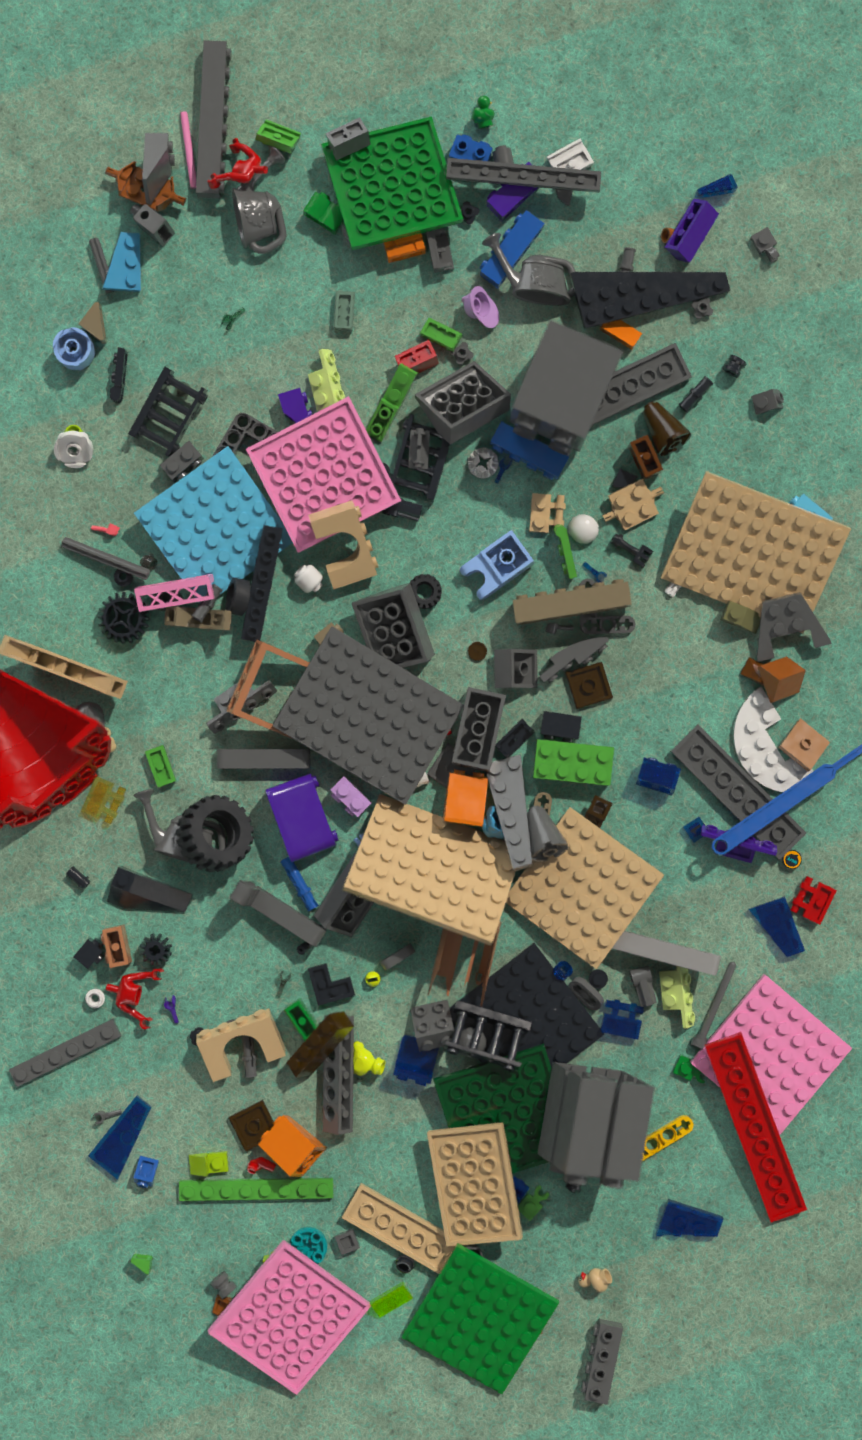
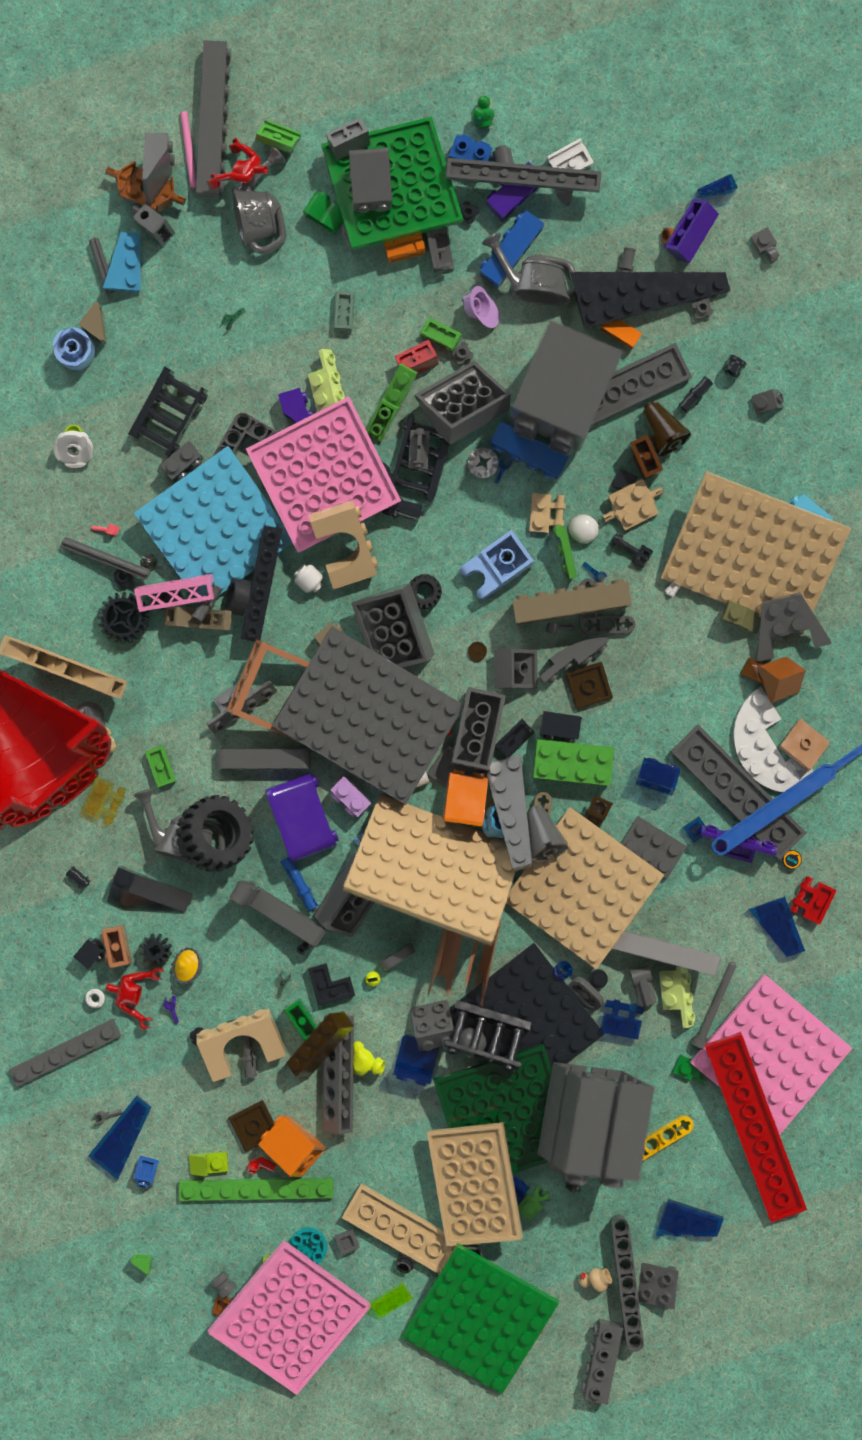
(118, 377): black hinge -> none
(187, 965): none -> yellow piece
(370, 180): none -> dark grey slope
(630, 1291): none -> dark grey beam
(654, 846): none -> dark grey plate
(658, 1285): none -> dark grey hinge

